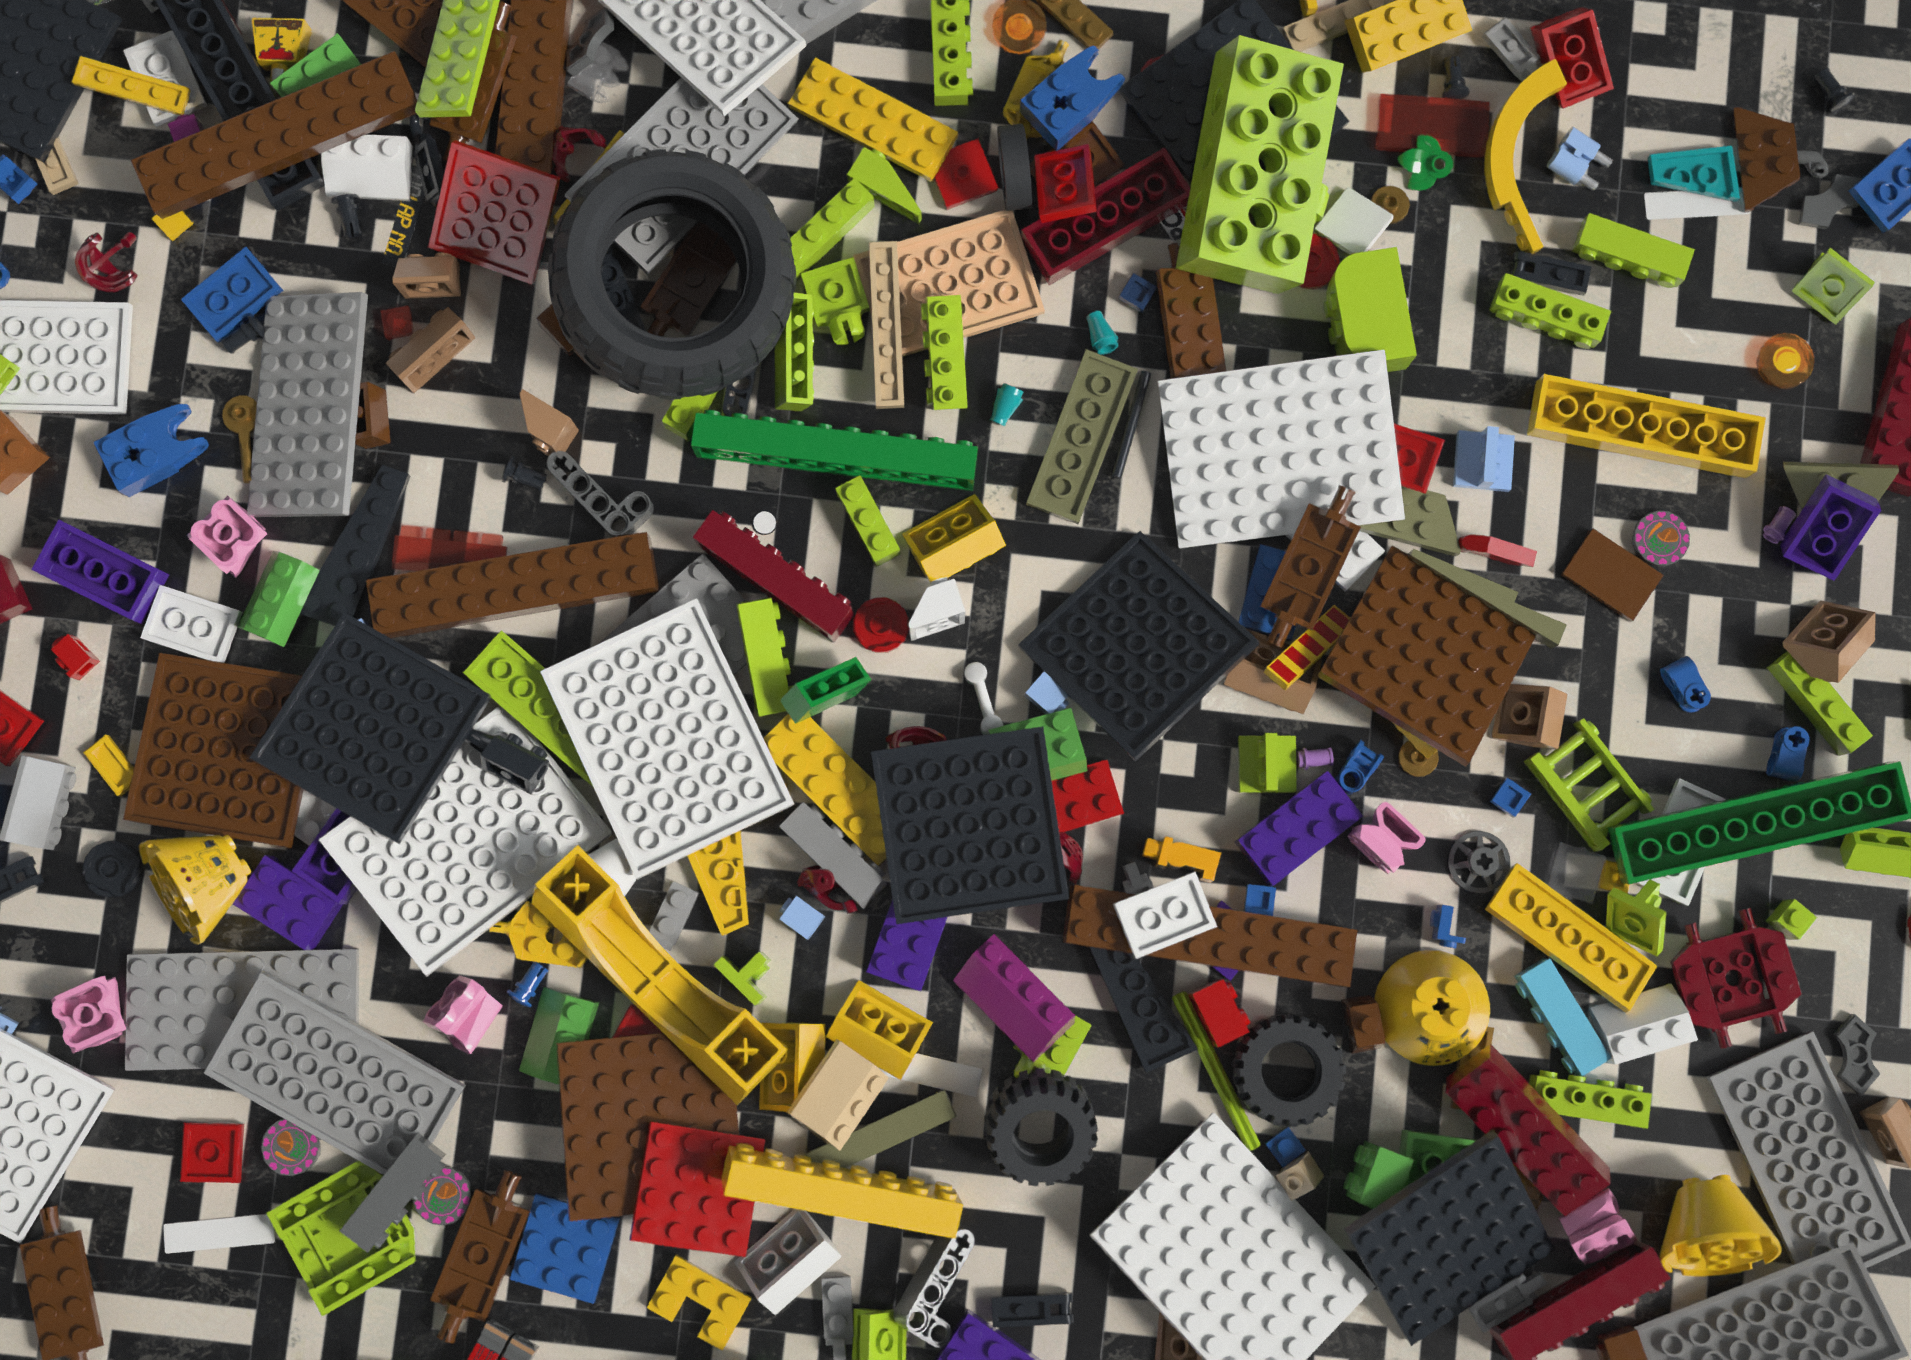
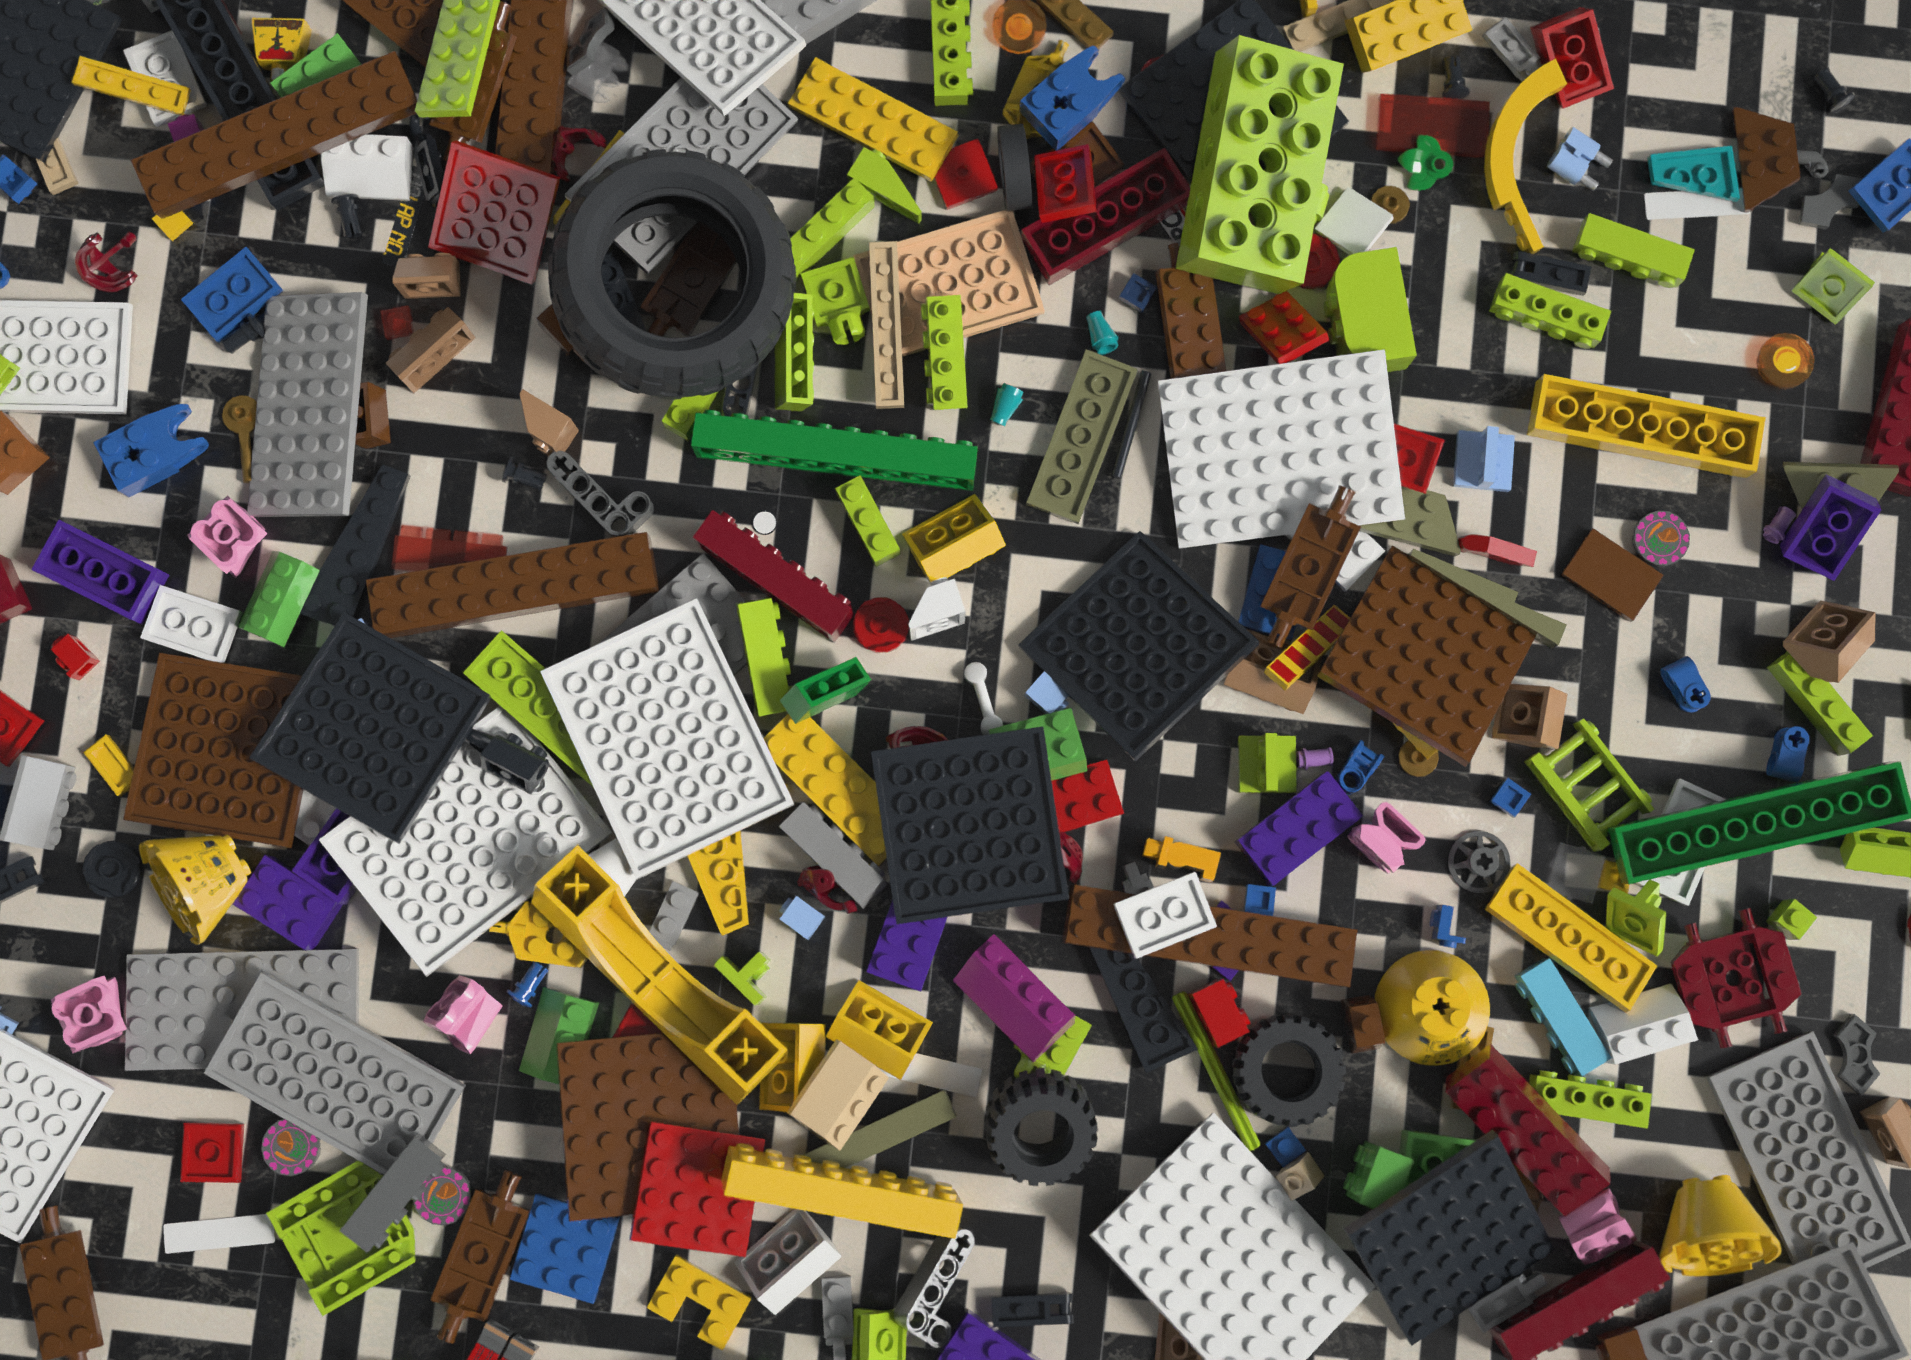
(1283, 328): none -> red plate

